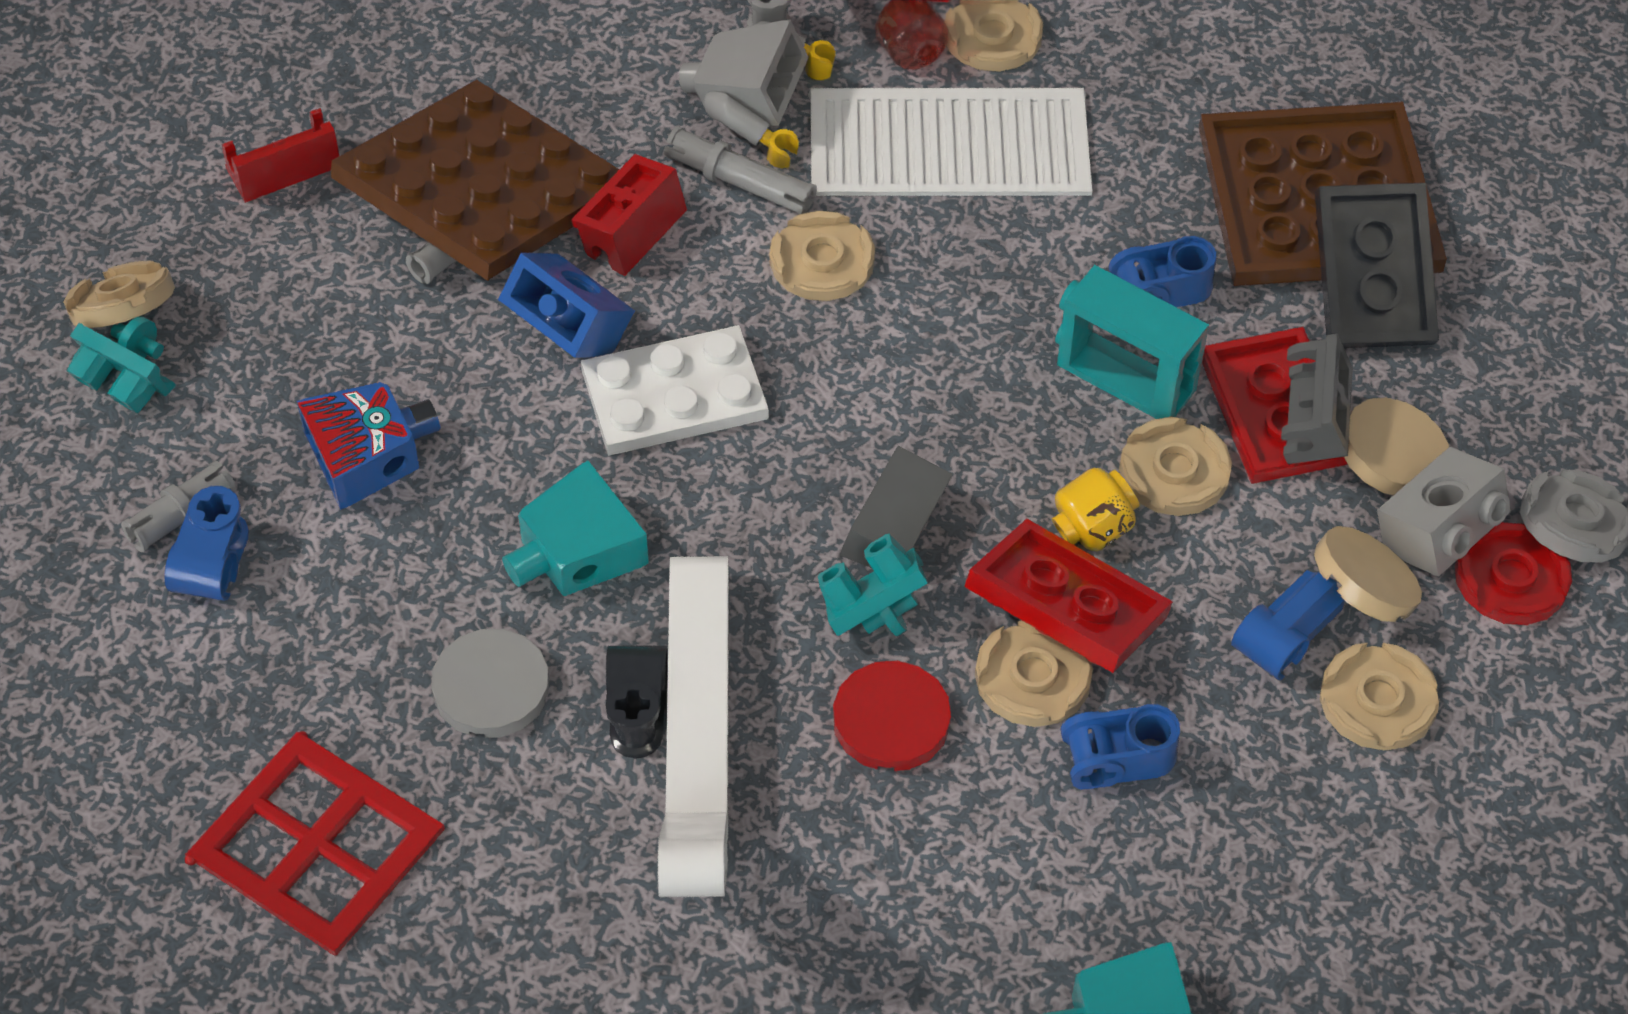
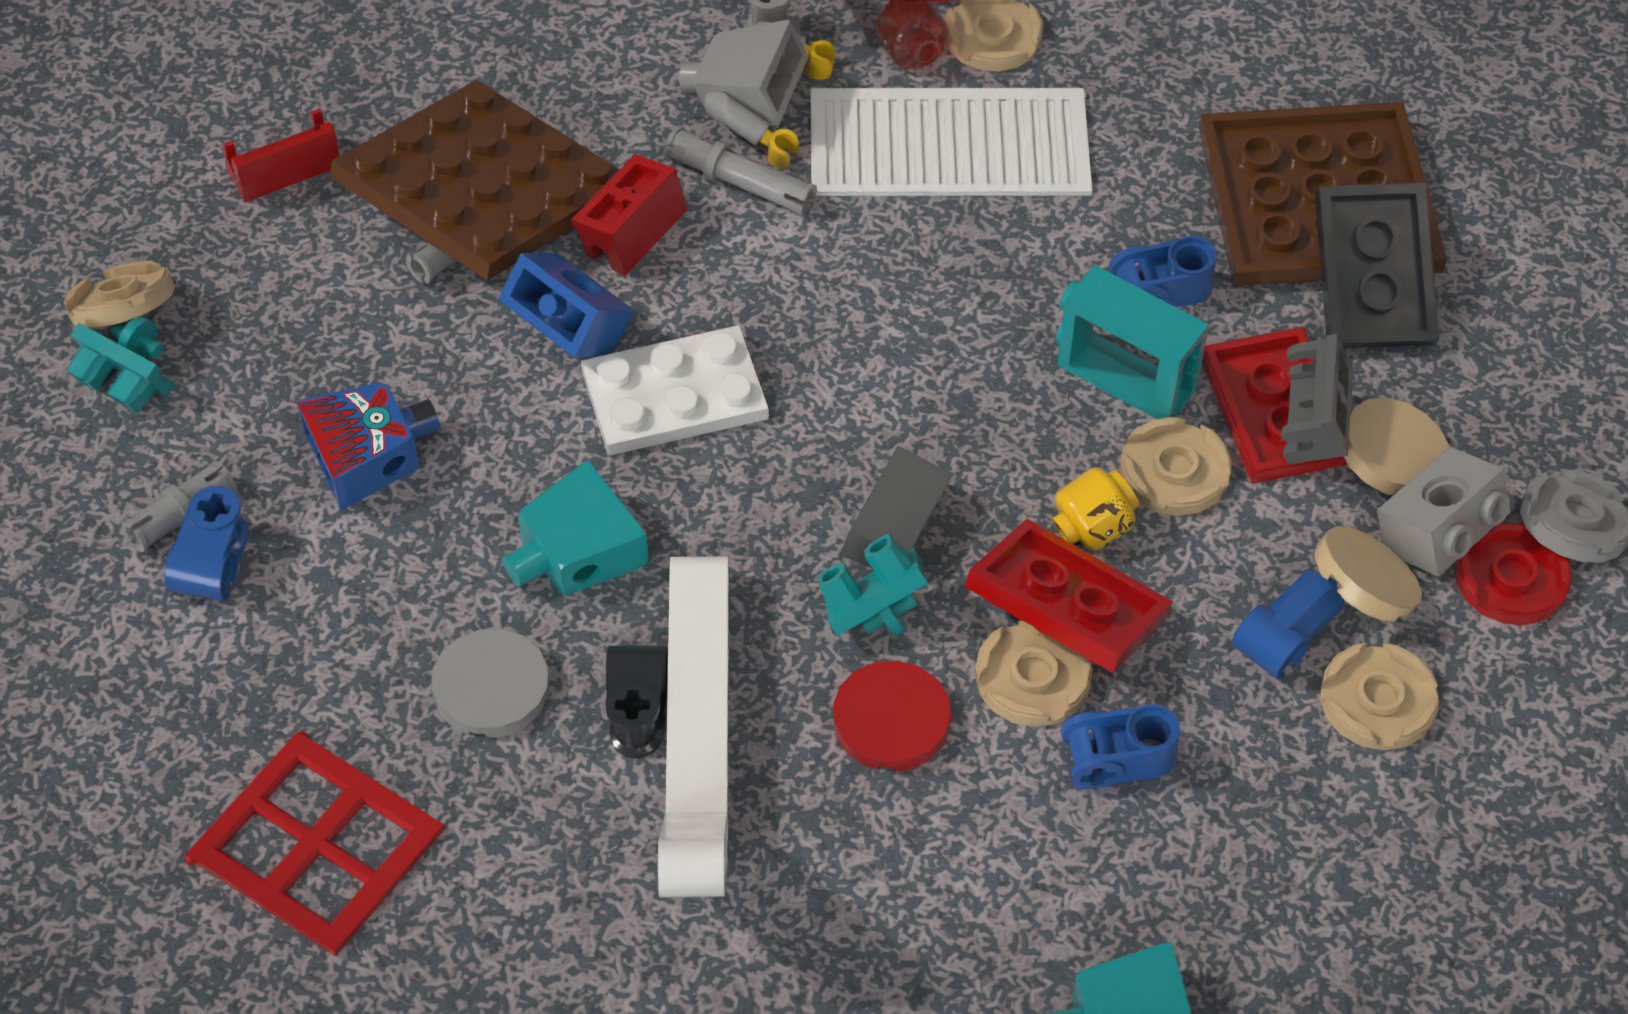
(821, 270): tan tile -> none

